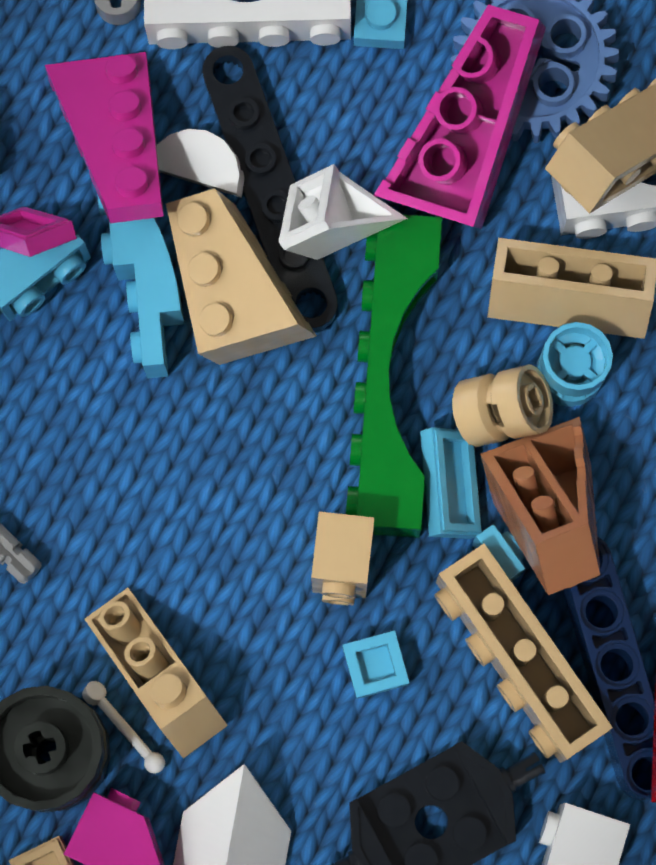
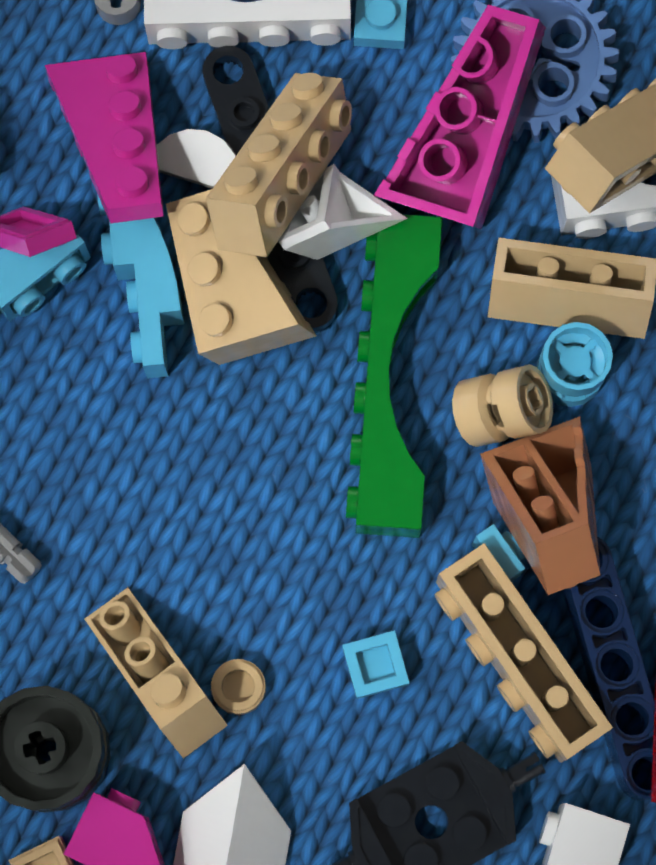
(95, 694): white hinge -> none
(238, 686): none -> tan tile
(279, 164): none -> tan brick
(342, 557): tan brick -> none
(450, 484): medium azure tile -> none

